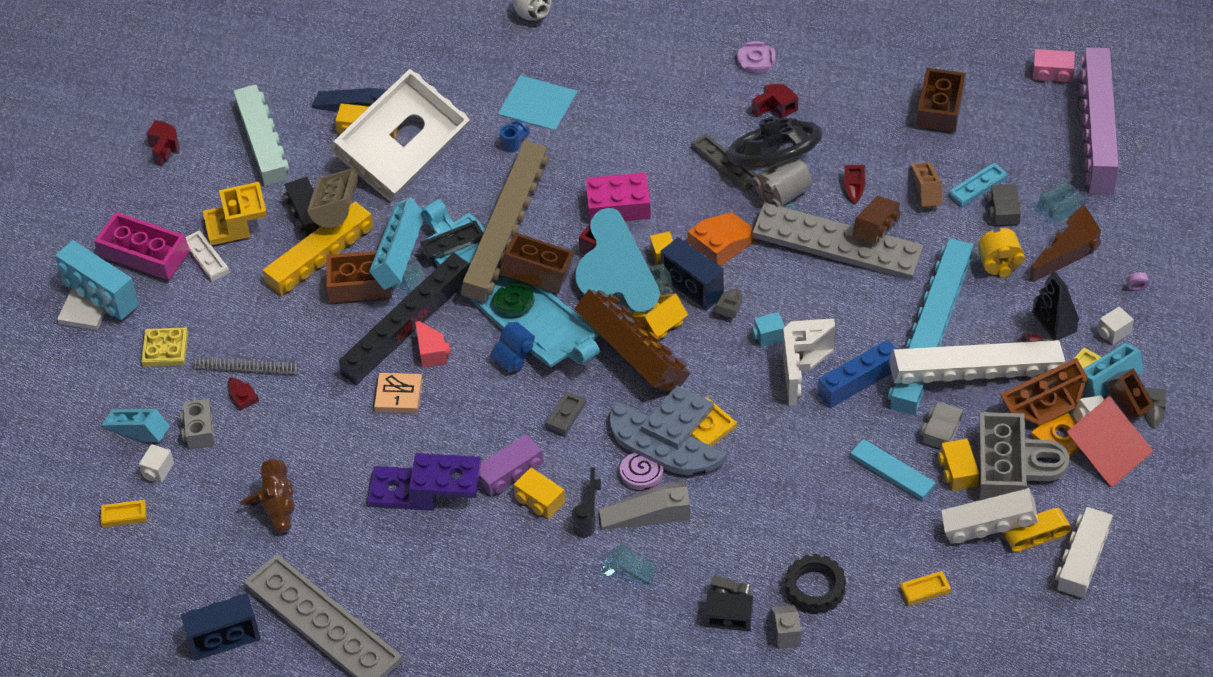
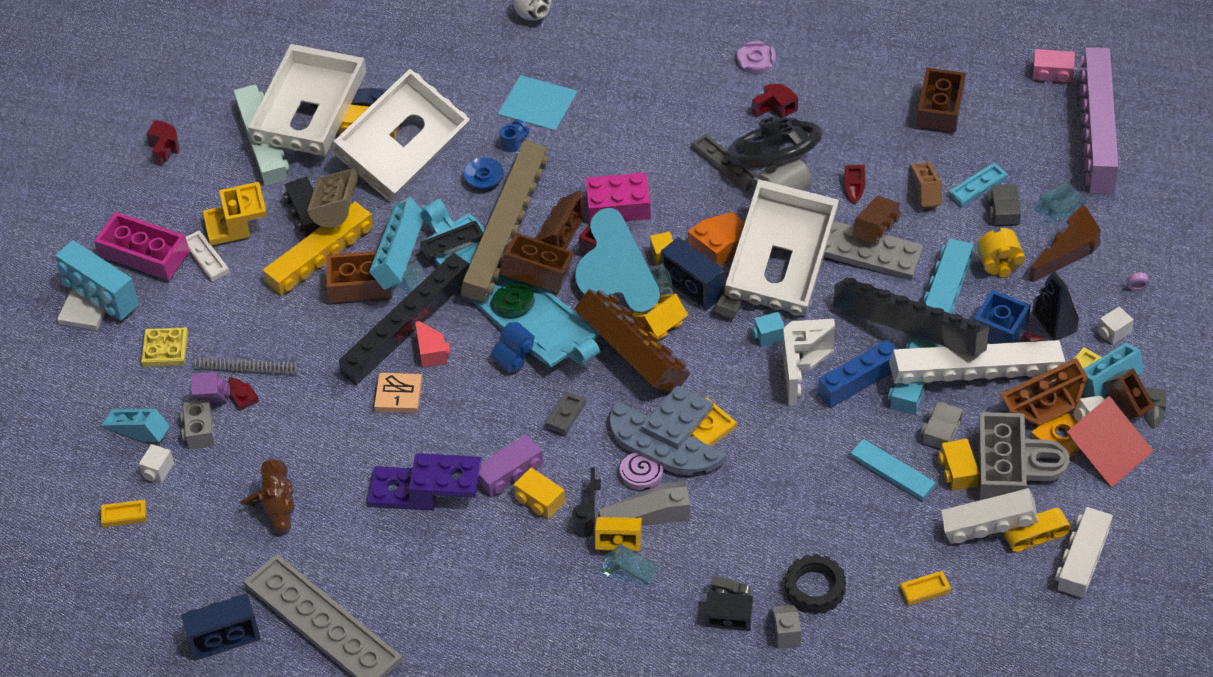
(210, 386): none -> medium lavender brick
(312, 78): none -> white panel
(483, 172): none -> blue dish
(563, 221): none -> reddish brown slope
(616, 531): none -> yellow brick
(789, 221): none -> white panel
(911, 316): none -> black brick
(1004, 317): none -> blue brick

